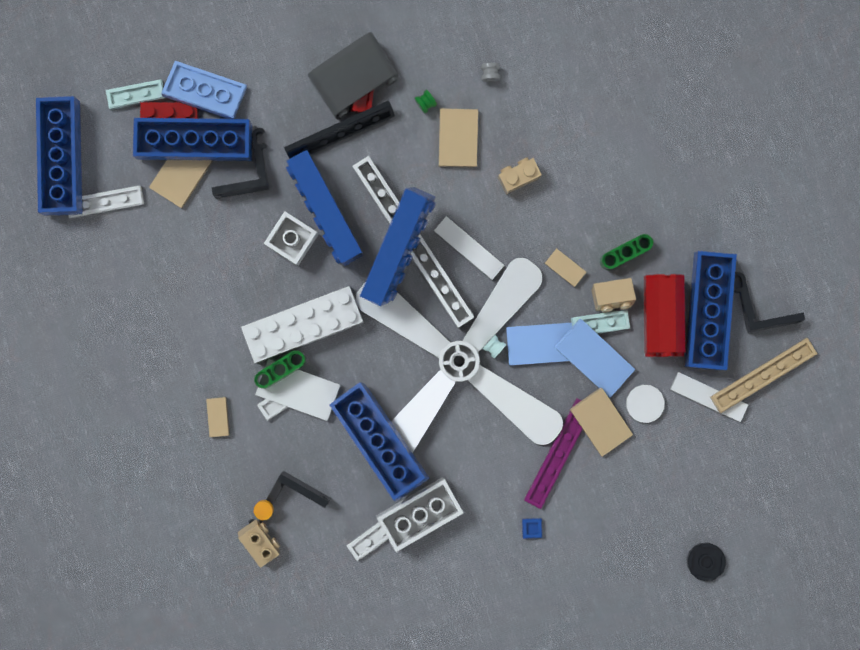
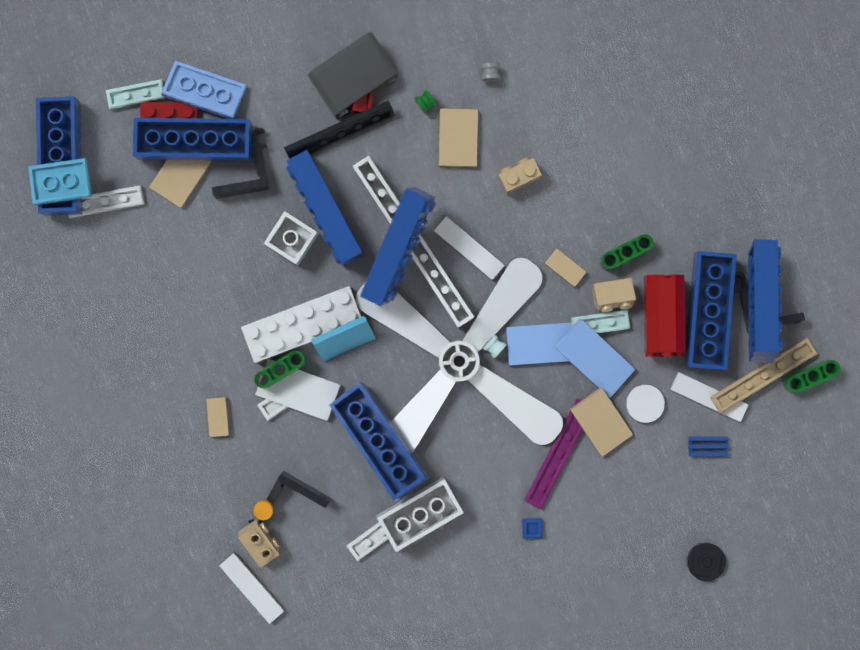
(59, 181): none -> medium azure tile
(252, 588): none -> white tile
(343, 338): none -> medium azure tile
(724, 446): none -> blue tile
(764, 301): none -> blue brick
(820, 376): none -> green beam

